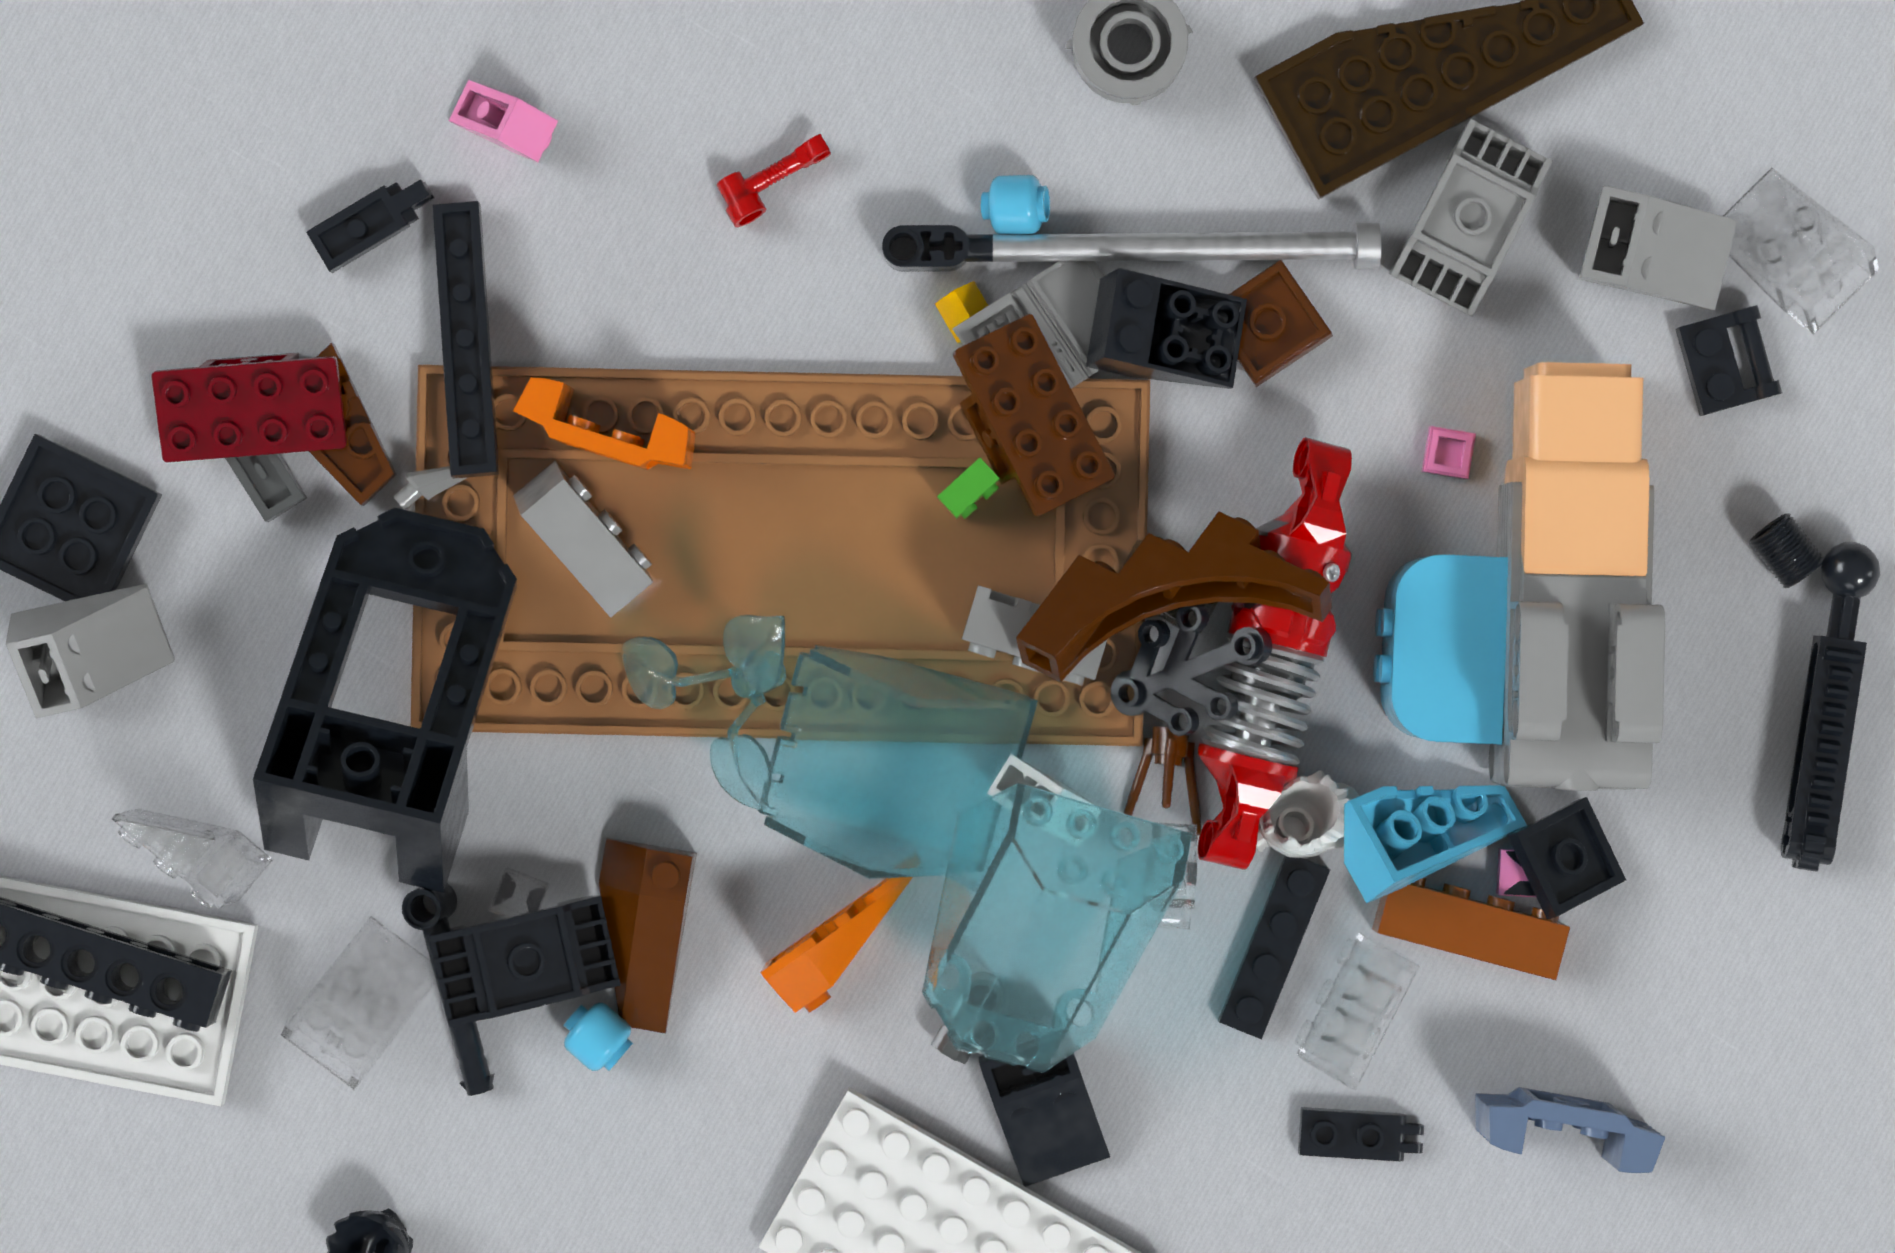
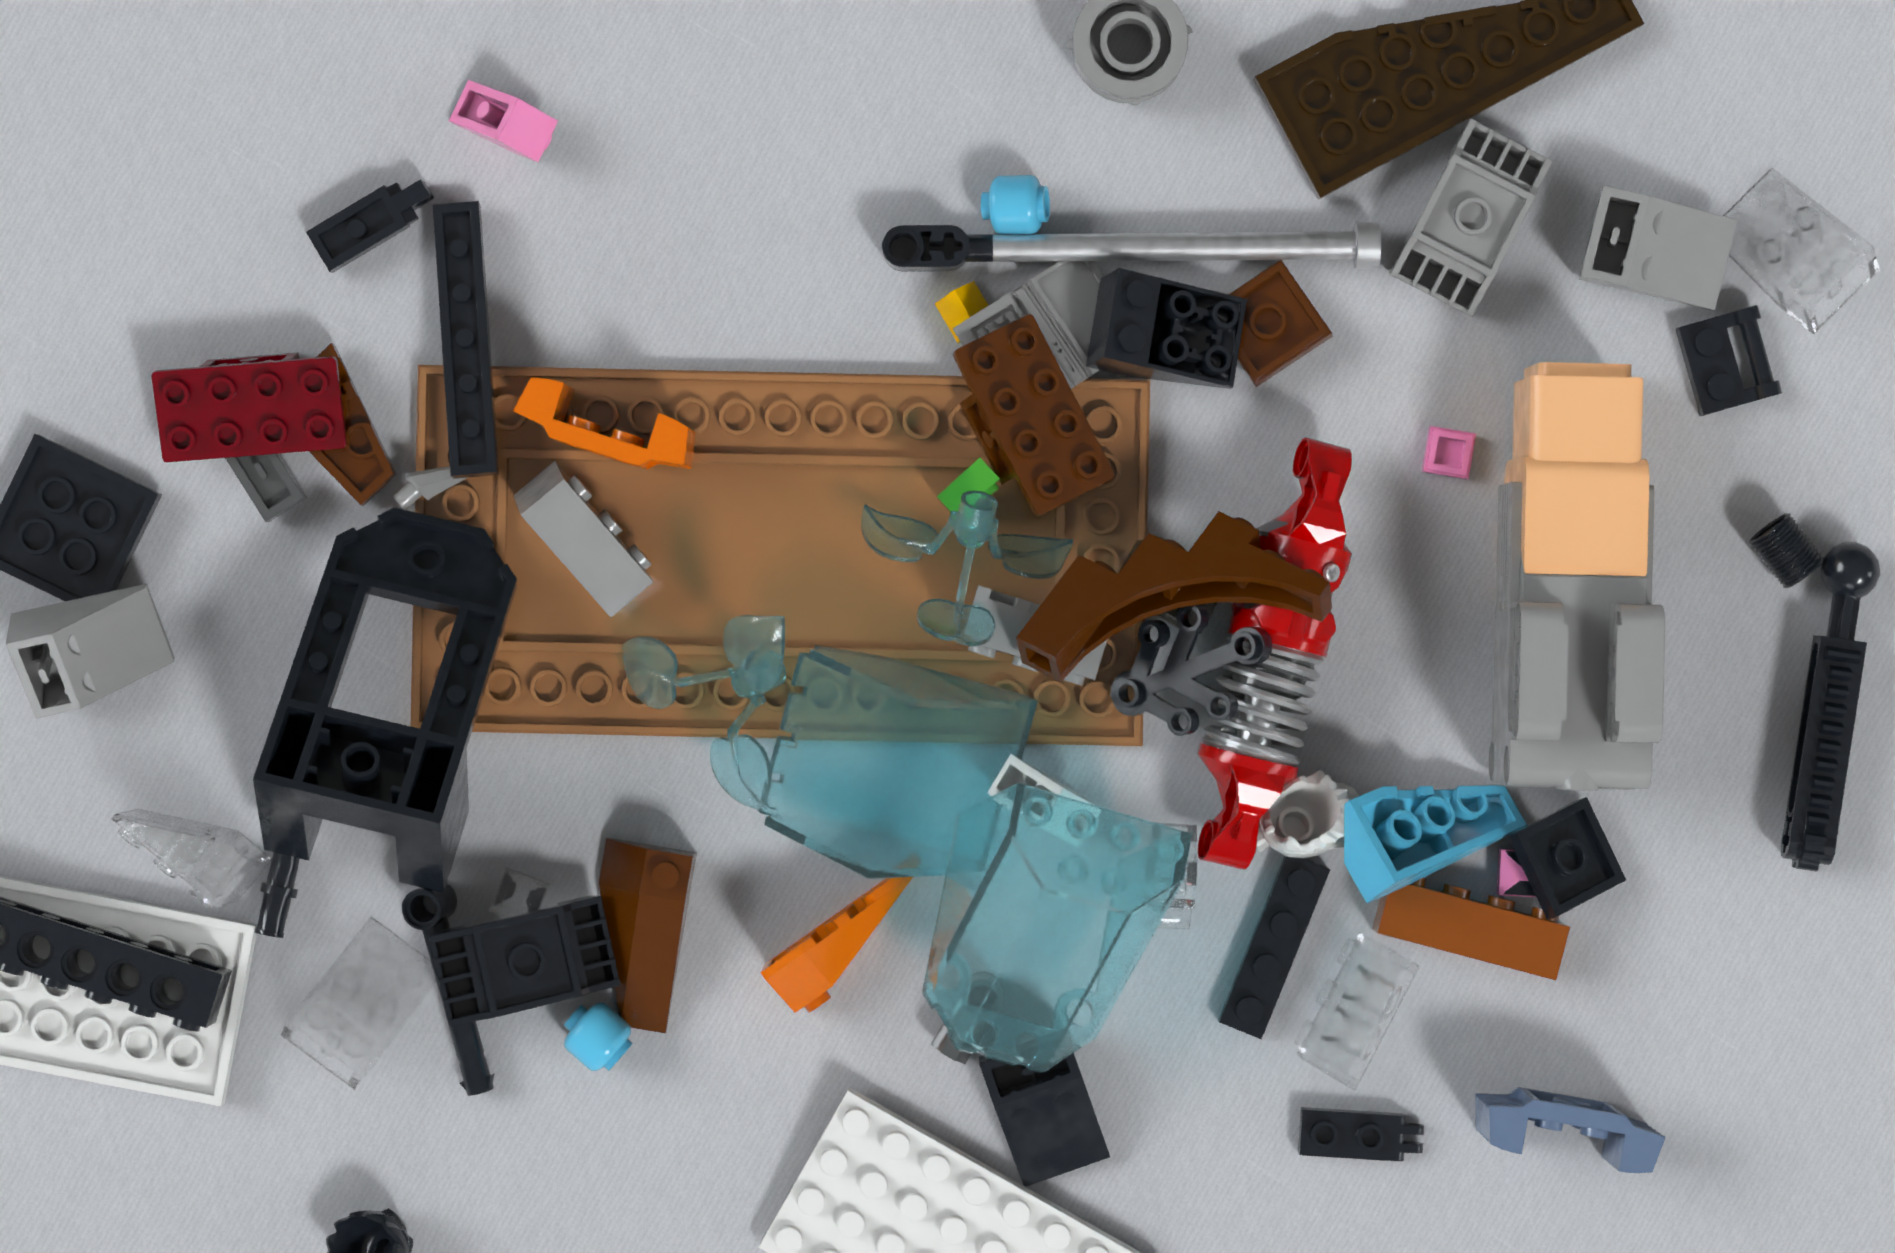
(277, 895): none -> black pin
(742, 194): red brick -> none
(974, 523): none -> clear light blue plant
(1168, 751): reddish brown plant -> none
(1445, 648): medium azure brick -> none

